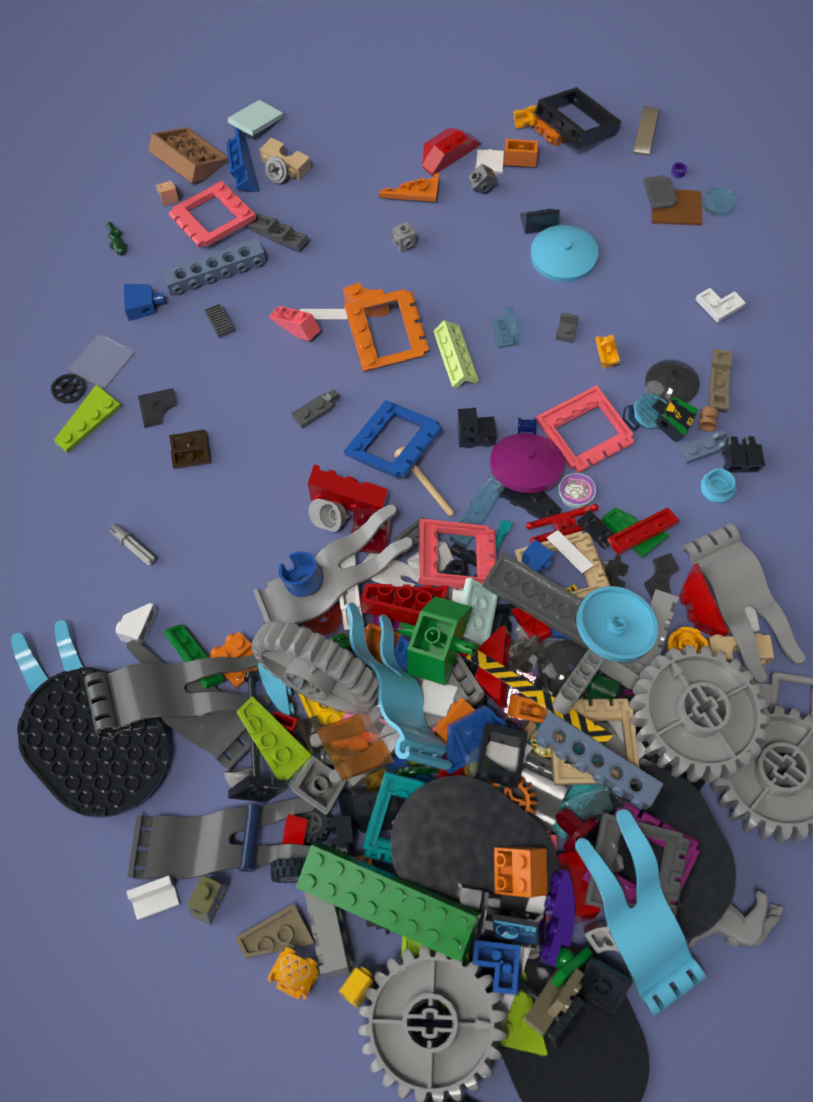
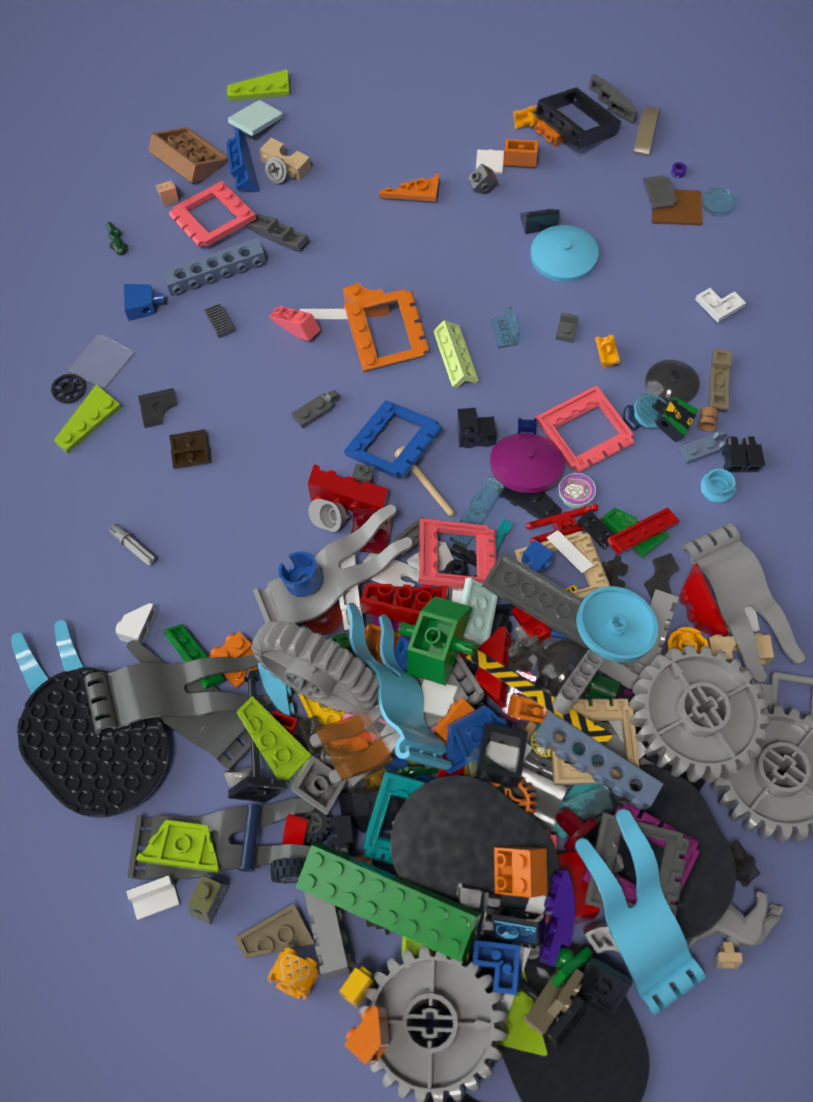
(182, 847): none -> lime wing
(264, 86): none -> lime wing
(364, 473): none -> dark grey bracket
(371, 1036): none -> orange slope
(404, 237): light grey brick -> none
(446, 149): red wedge -> none
(616, 101): none -> dark grey slope
(727, 957): none -> tan tile
(745, 864): none -> clear smoke hips

